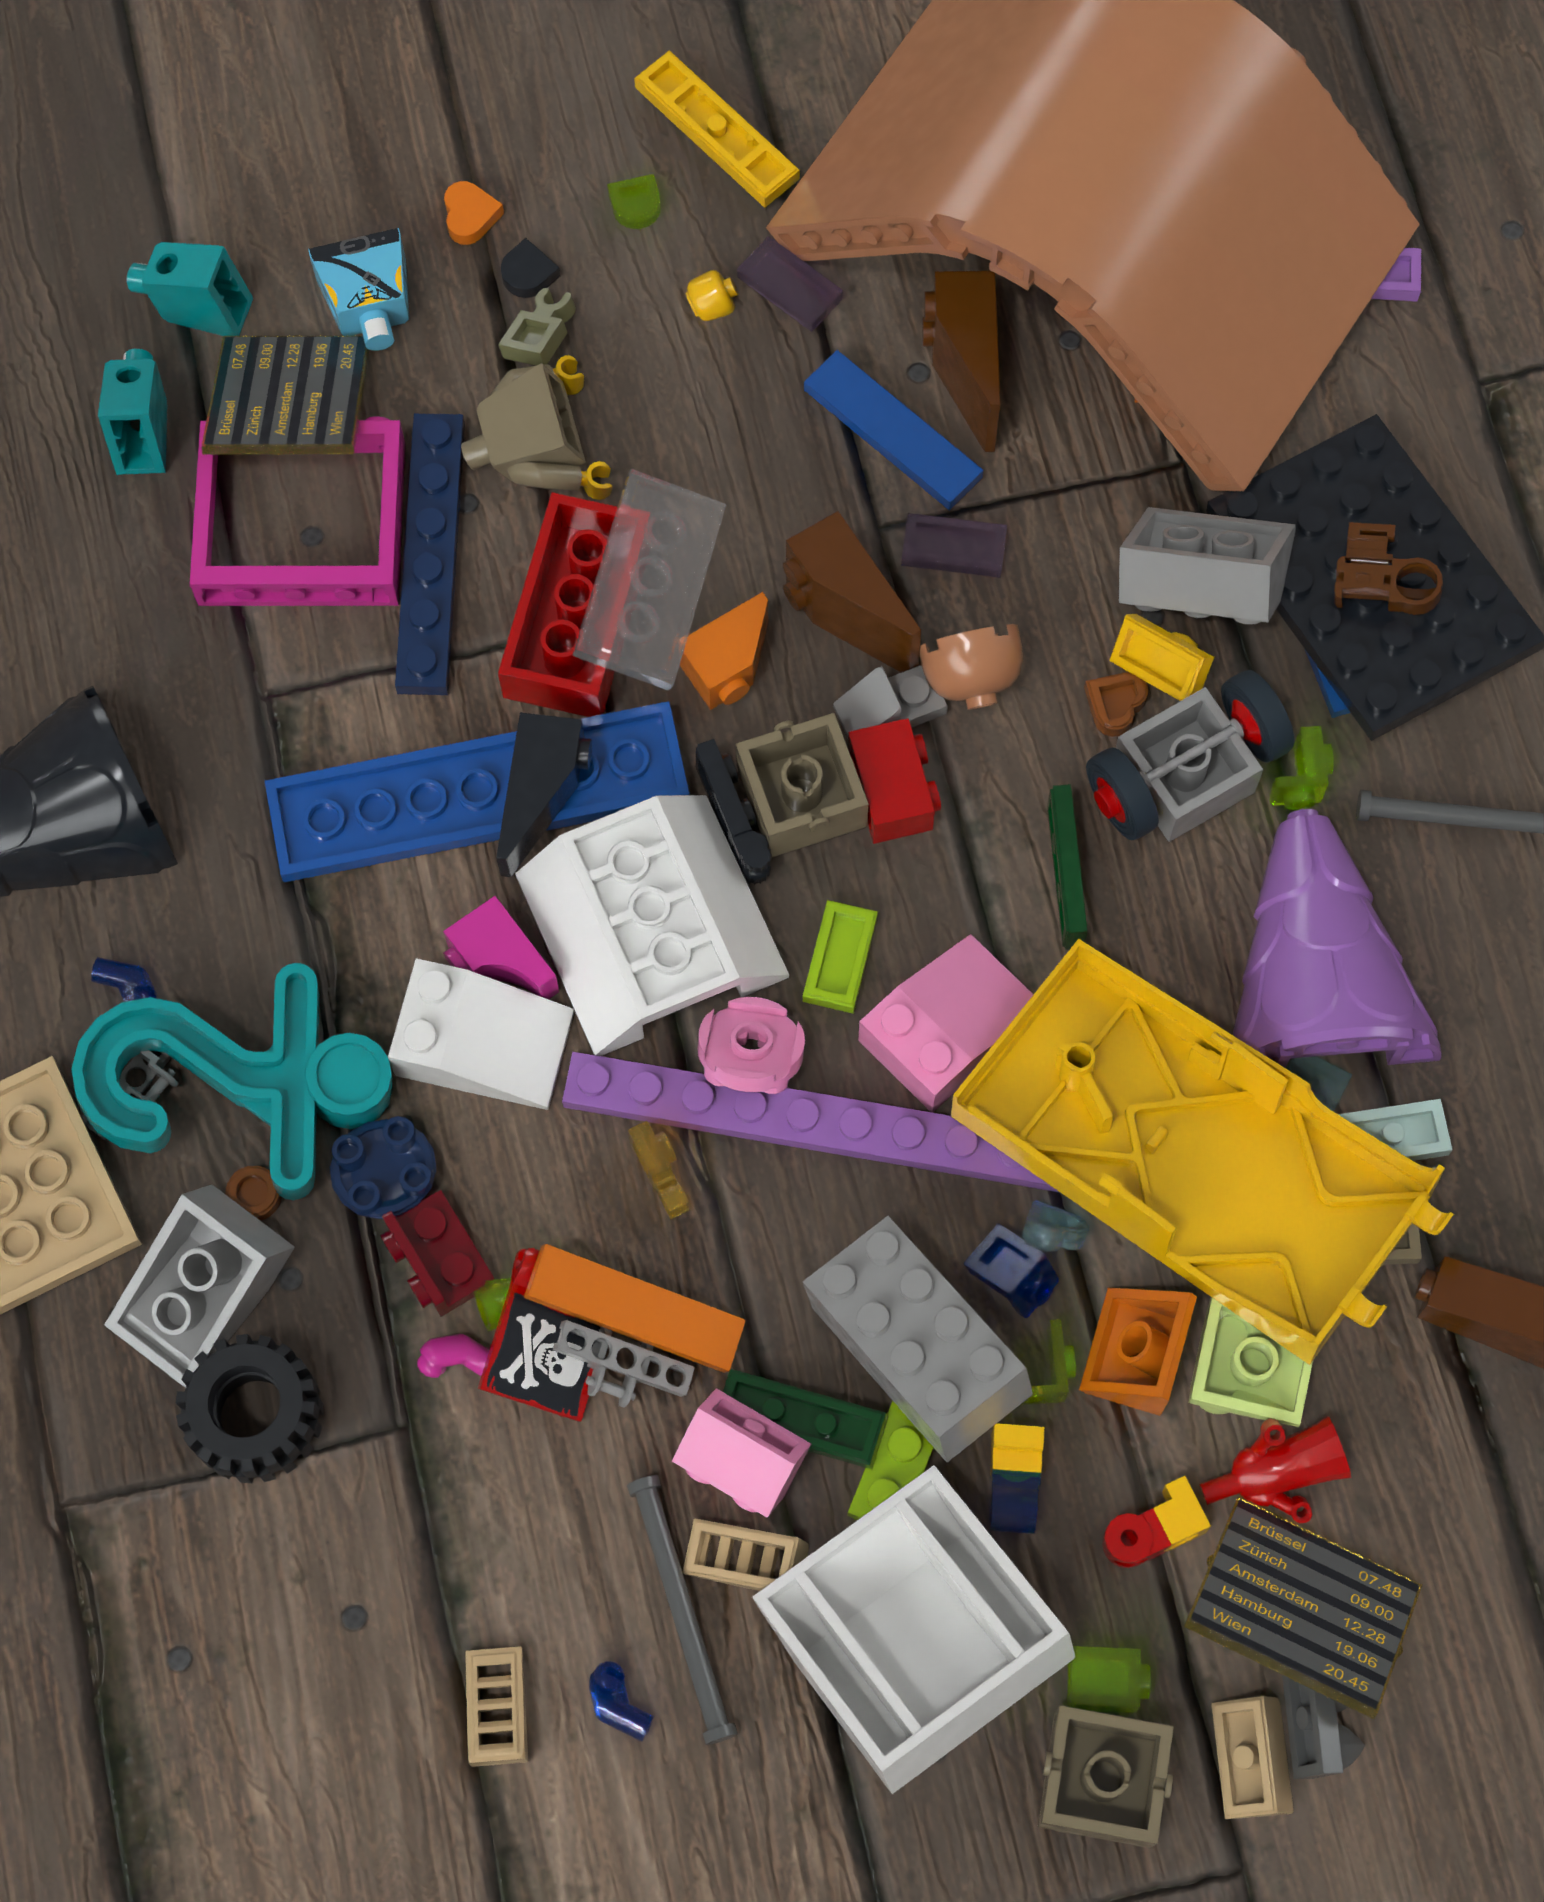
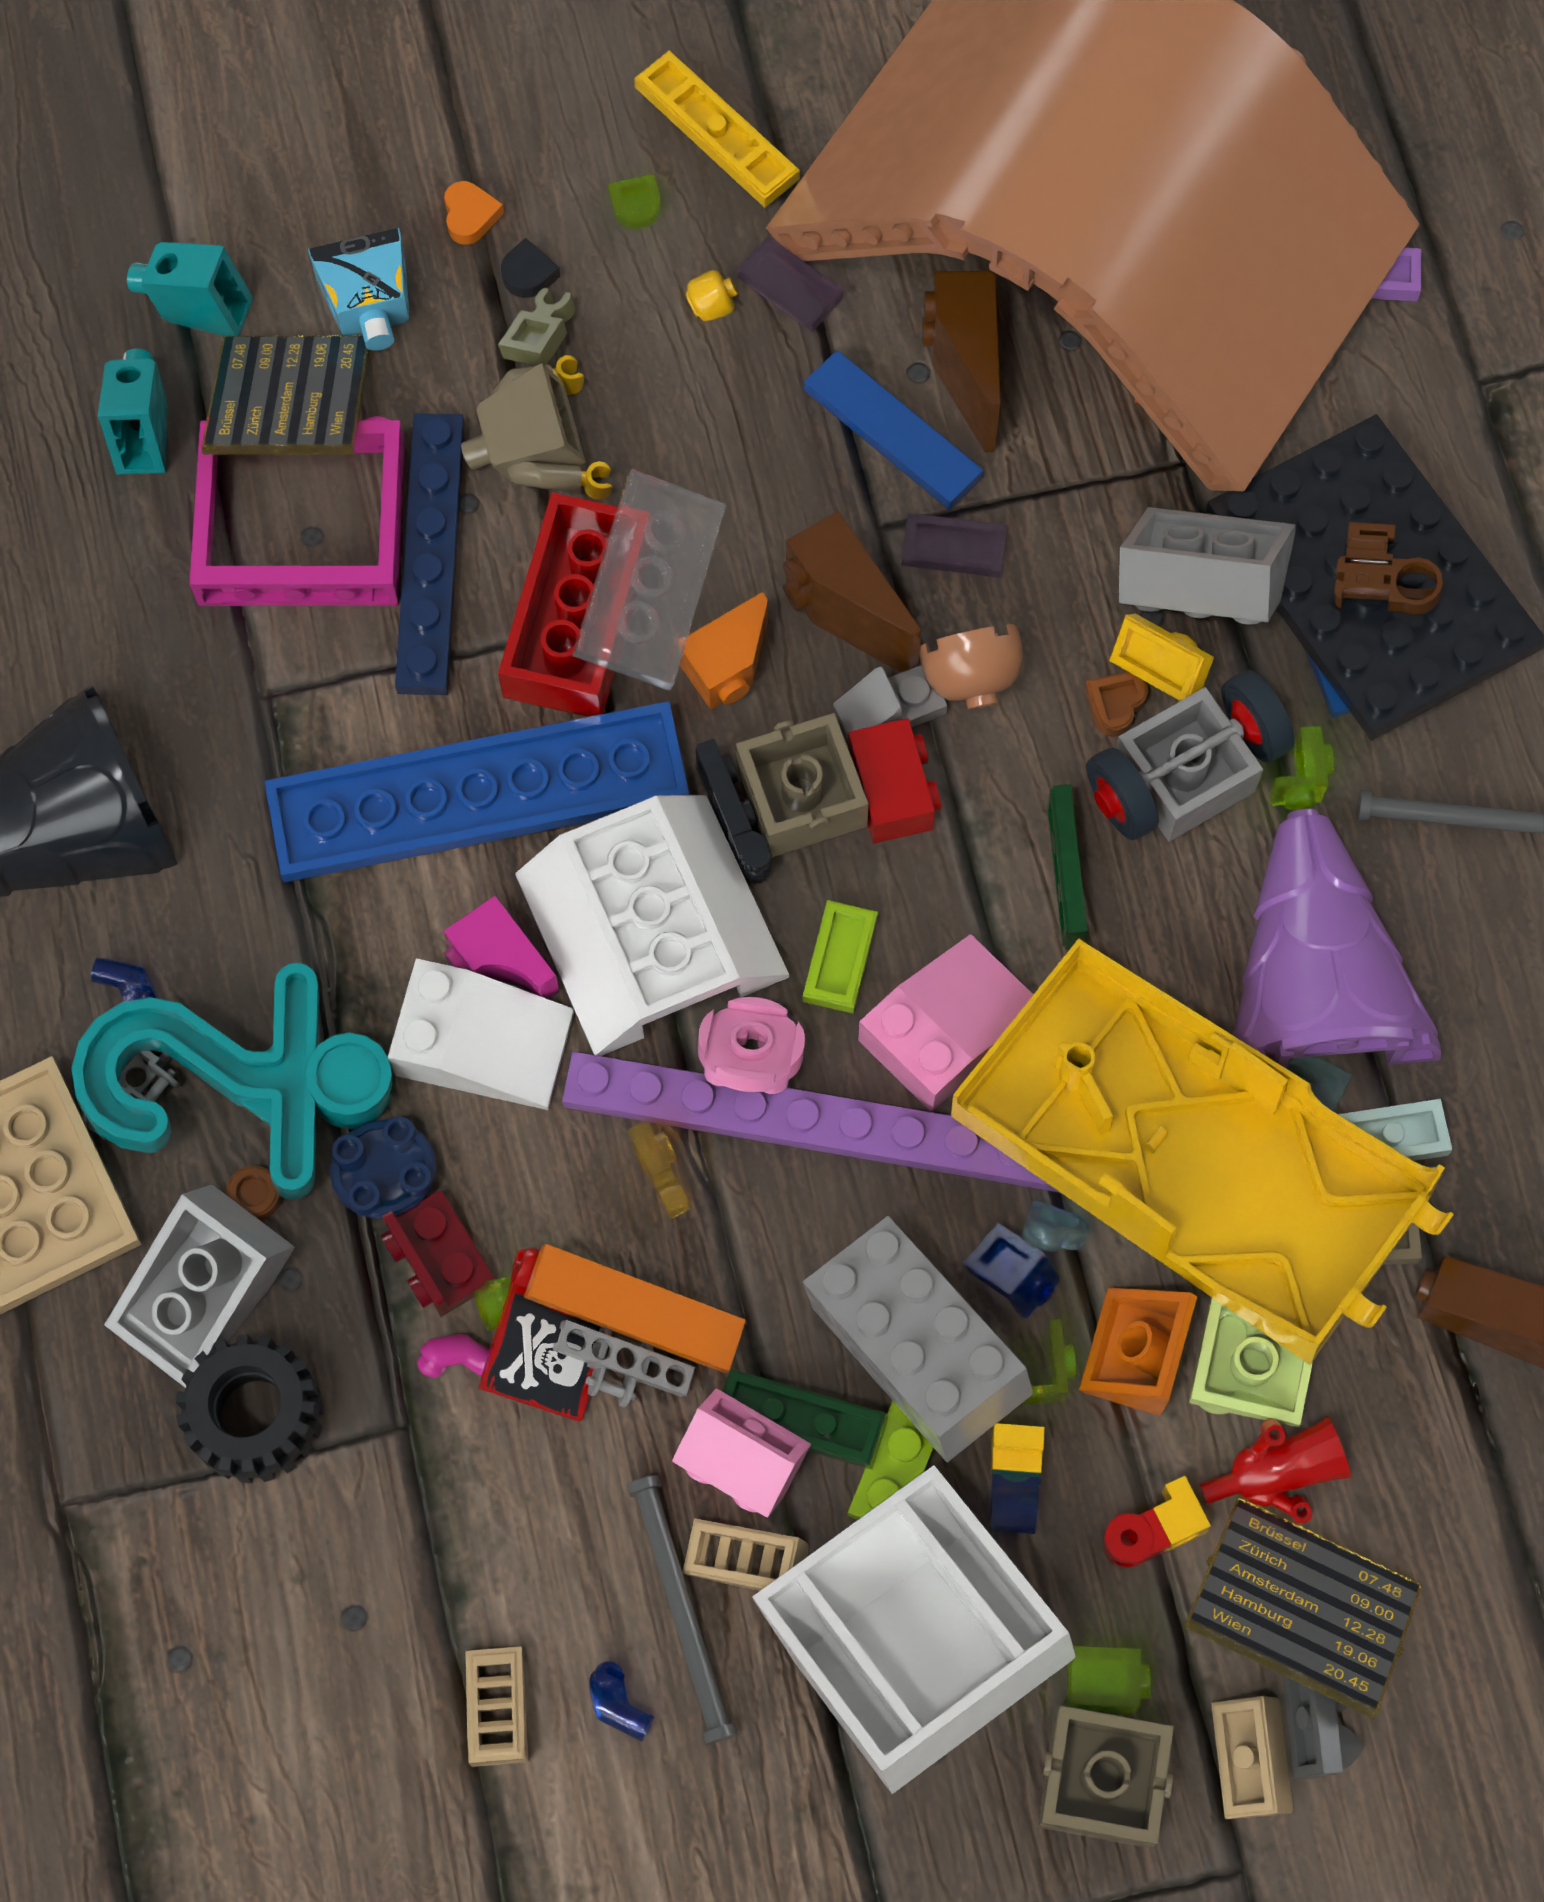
(540, 782): black slope -> none

